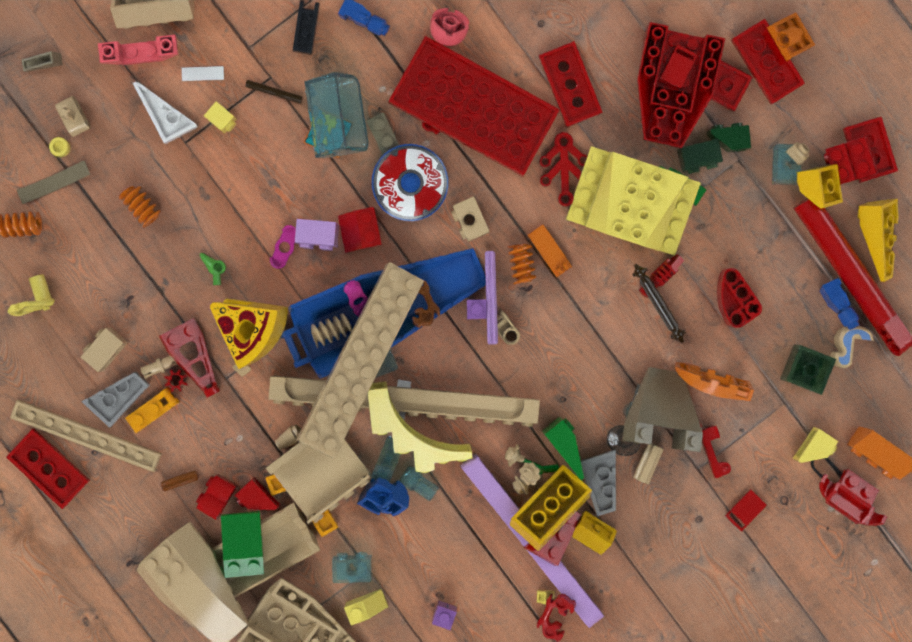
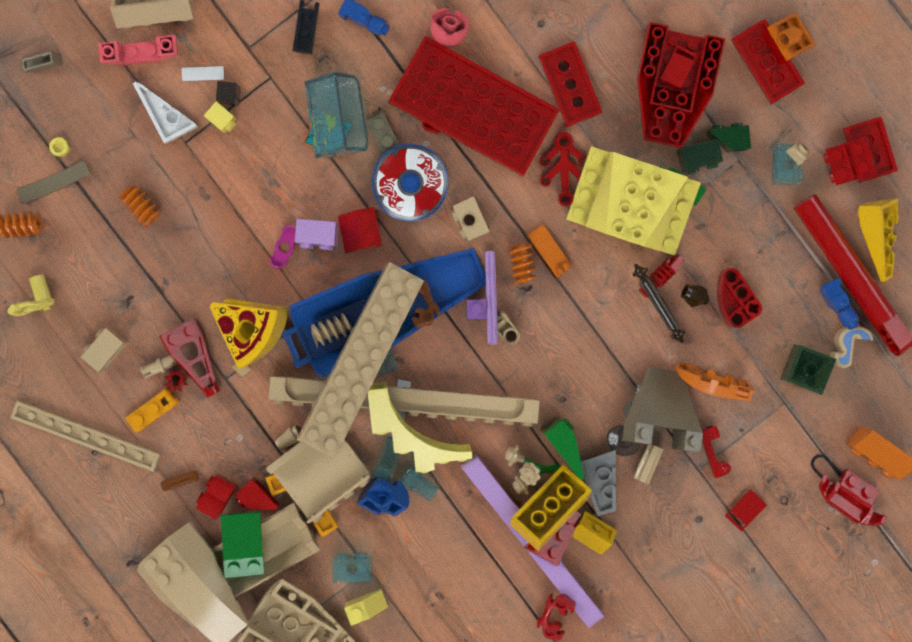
(35, 469): red plate -> none
(72, 116): tan beam -> none
(116, 399): light grey wing -> none
(214, 267): bright green animal -> none
(228, 93): none -> clear smoke brick
(273, 91): dark brown bar -> none
(353, 292): dark pink piece -> none
(444, 615): medium lavender brick -> none
(542, 595): light yellow piece -> none
(695, 295): none -> dark brown rock
(730, 86): red tile -> none
(816, 446): light yellow slope -> none
(821, 185): yellow slope -> none

